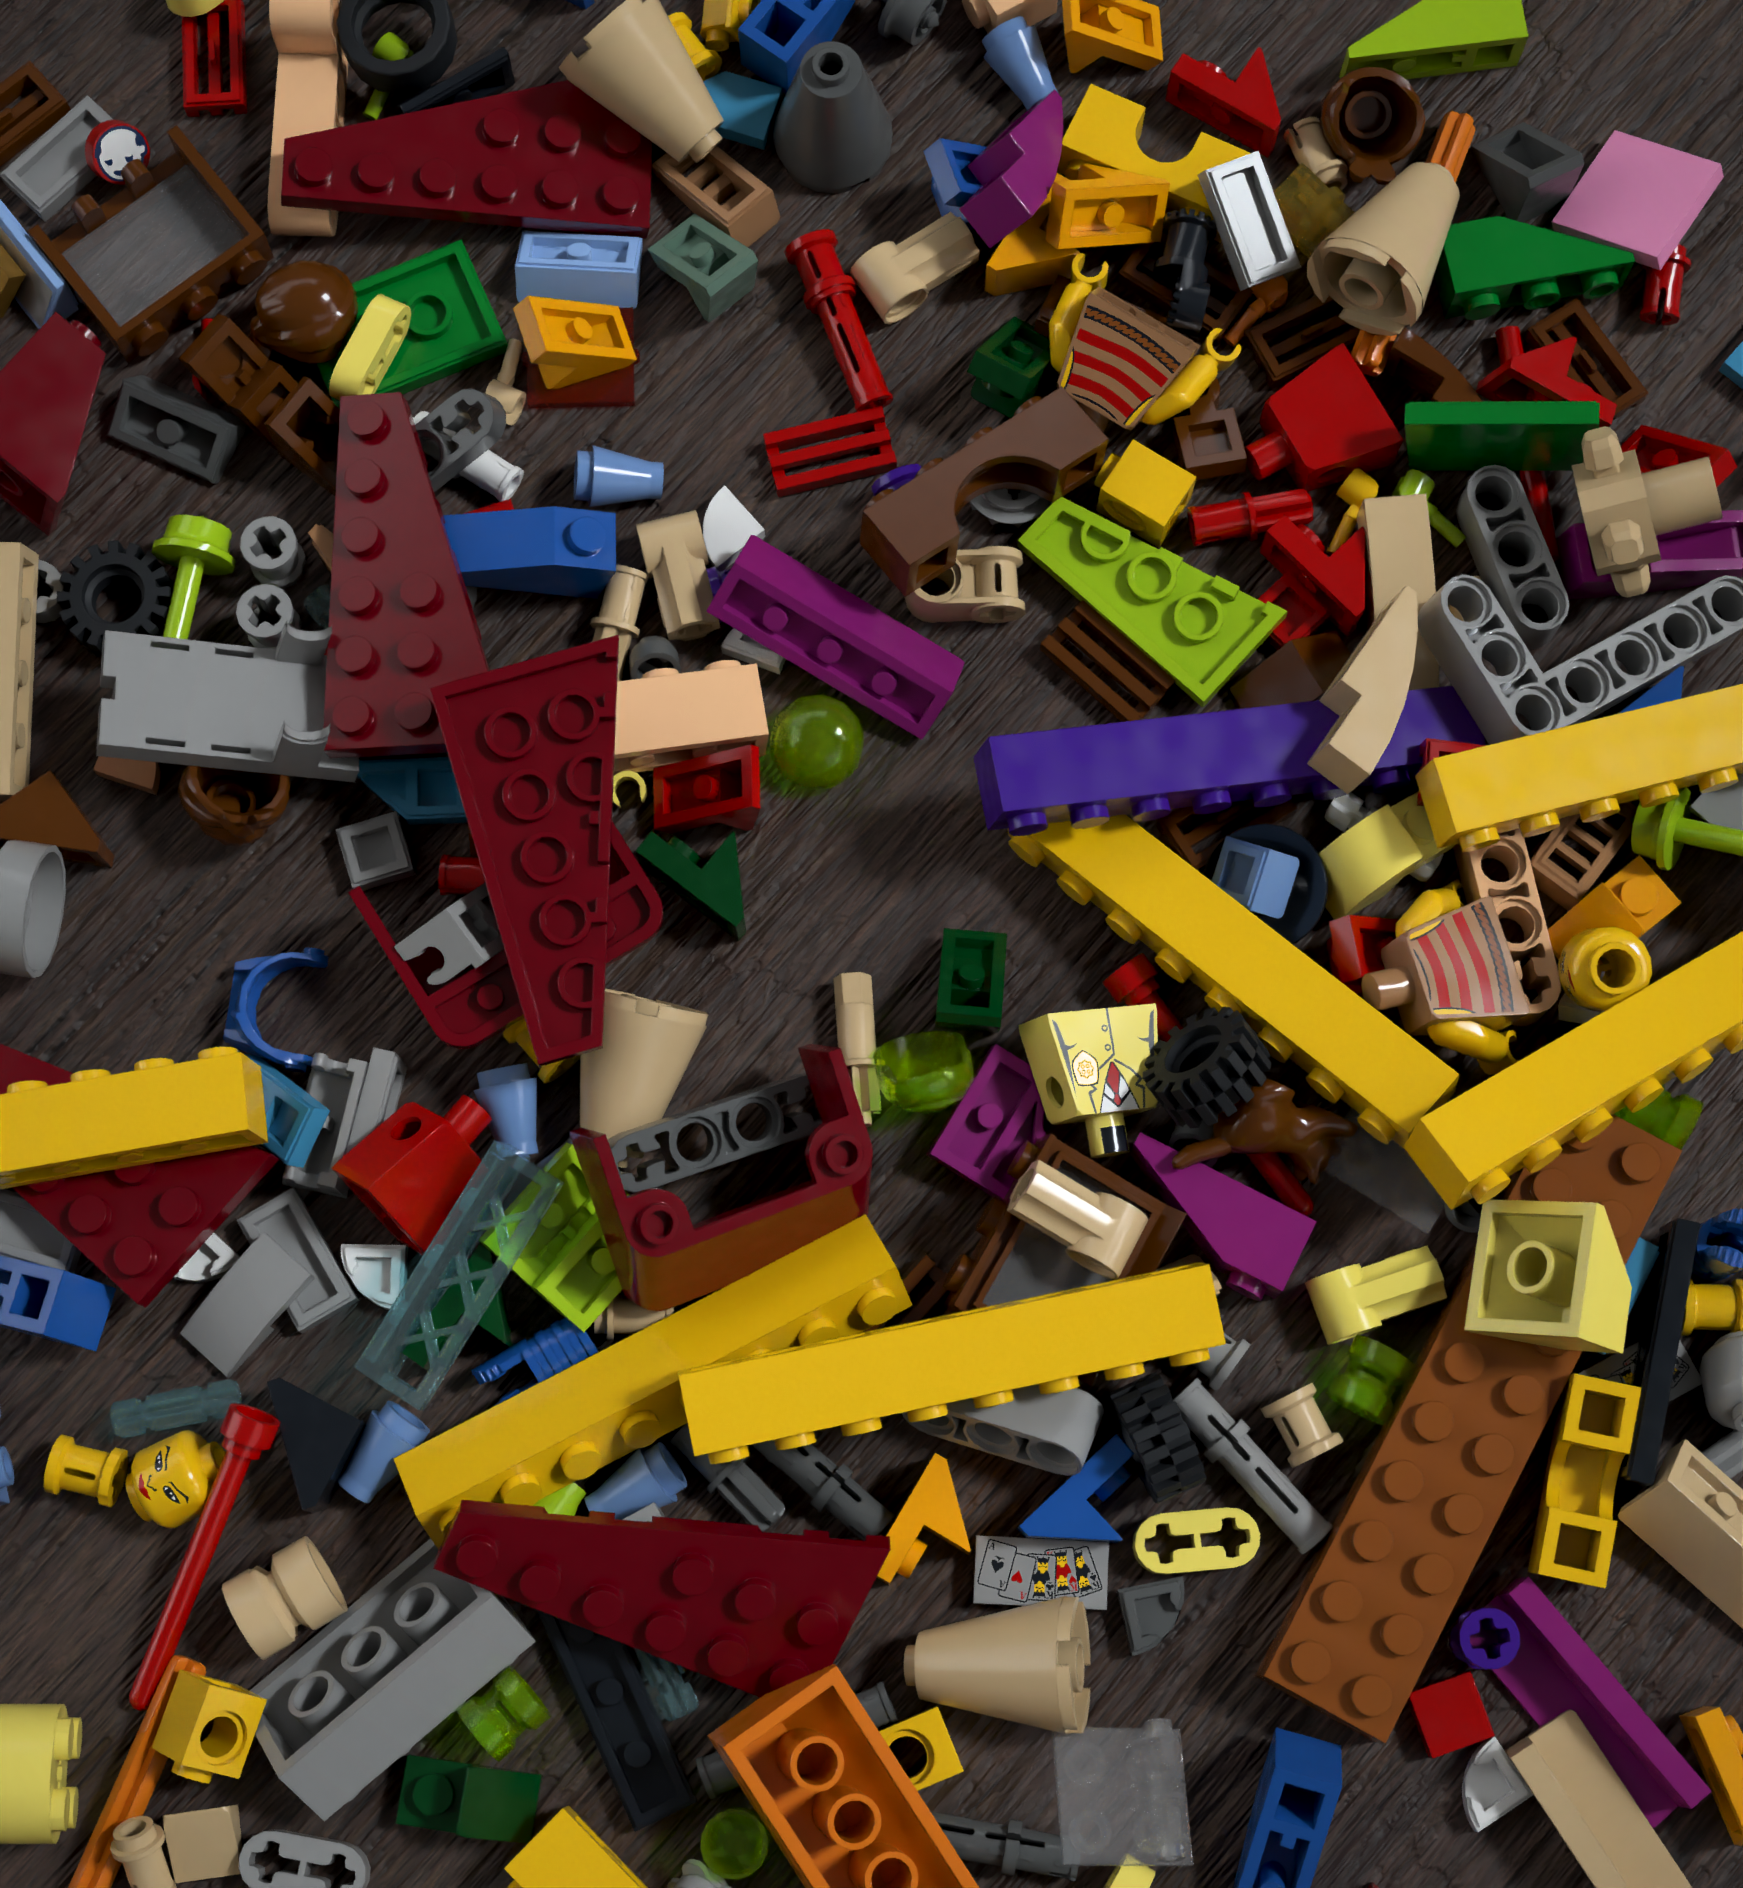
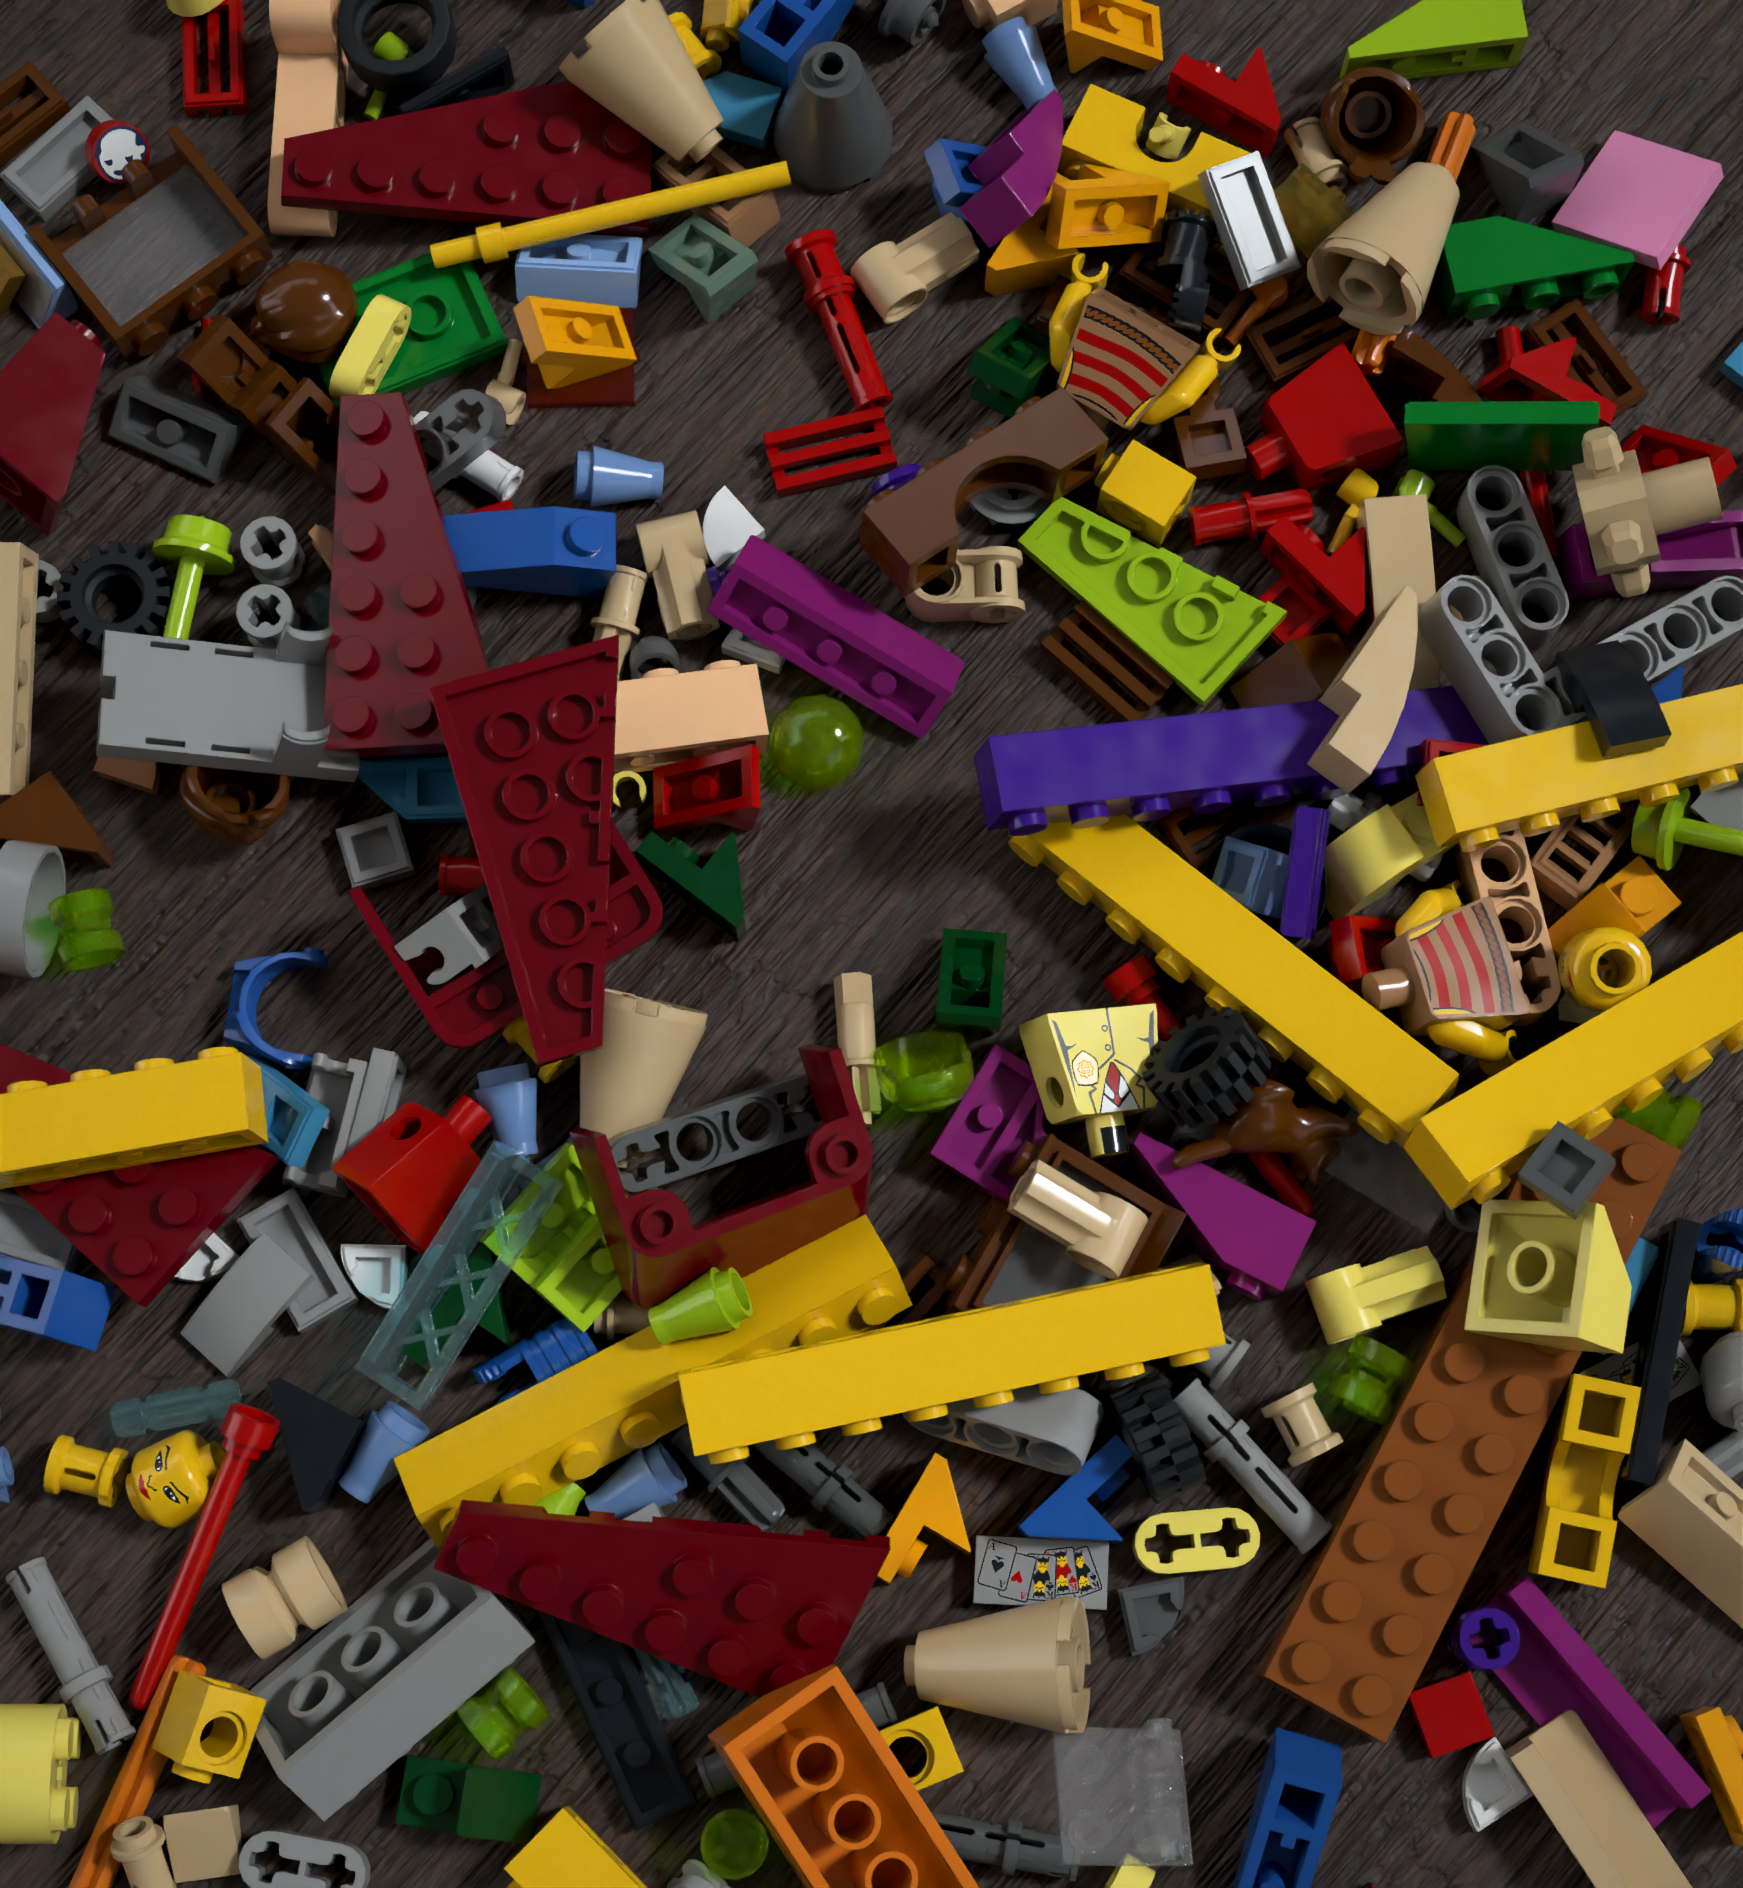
(79, 1672): none -> light grey pin
(86, 929): none -> clear neon green wheel
(495, 242): none -> yellow bar
(704, 1307): none -> lime cone
(1166, 138): none -> light yellow hand
(1304, 872): none -> dark purple tile
(1566, 1170): none -> dark grey tile
(1615, 697): none -> black slope

